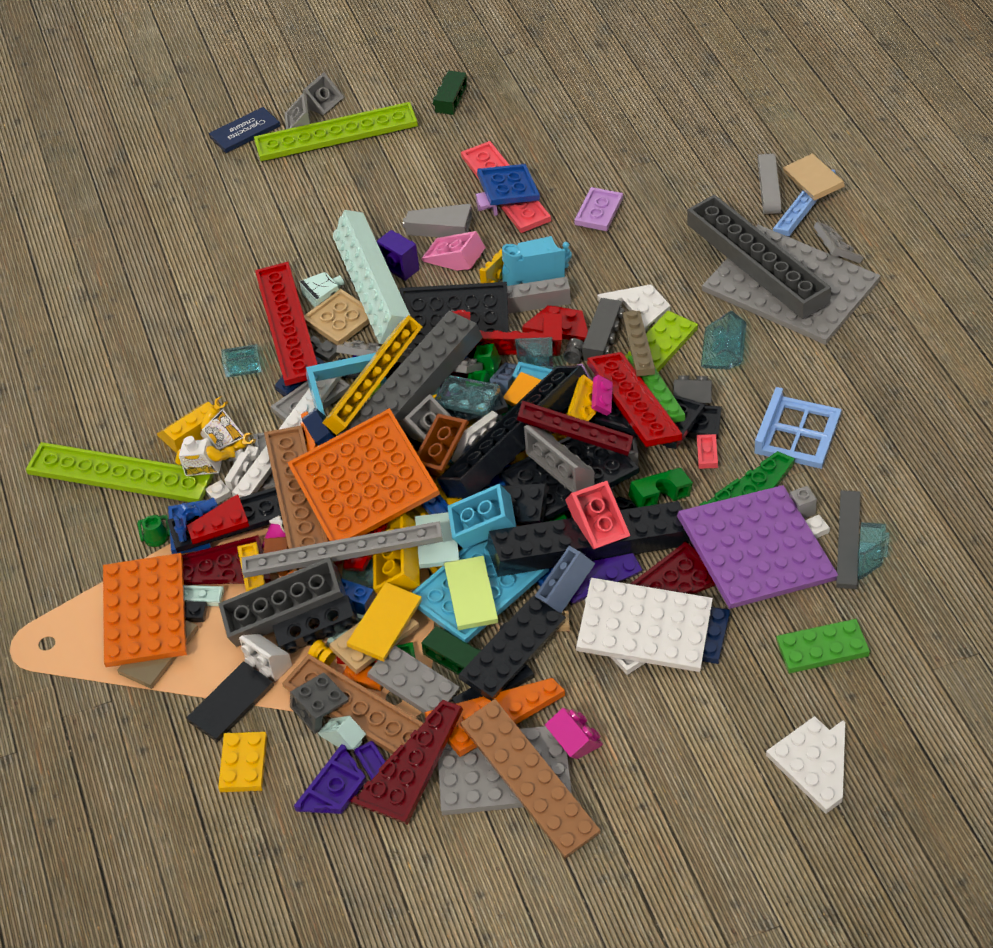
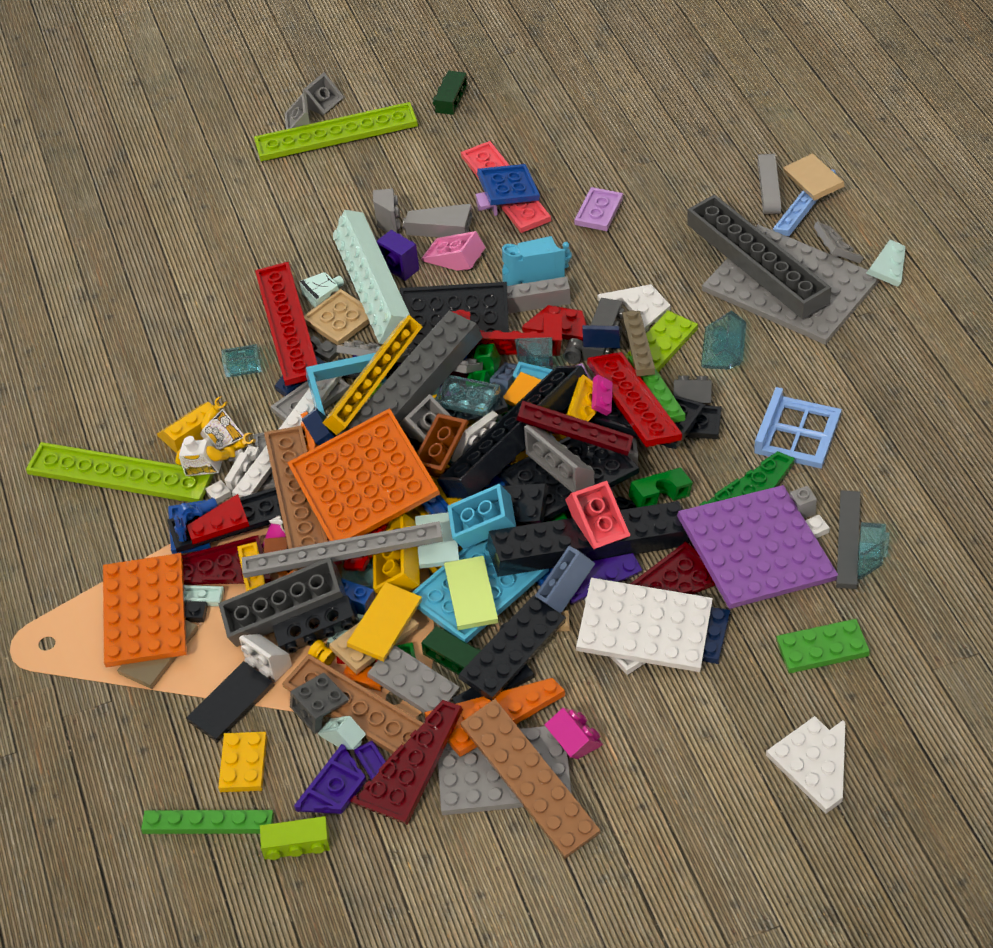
(153, 530): green piece -> none
(205, 821): none -> bright green plate
(244, 129): dark blue tile -> none
(294, 838): none -> lime brick
(386, 210): none -> light grey slope
(493, 269): yellow wing -> none
(601, 336): none -> dark blue slope
(707, 451): coral plate -> none
(889, 264): none -> light aqua wing

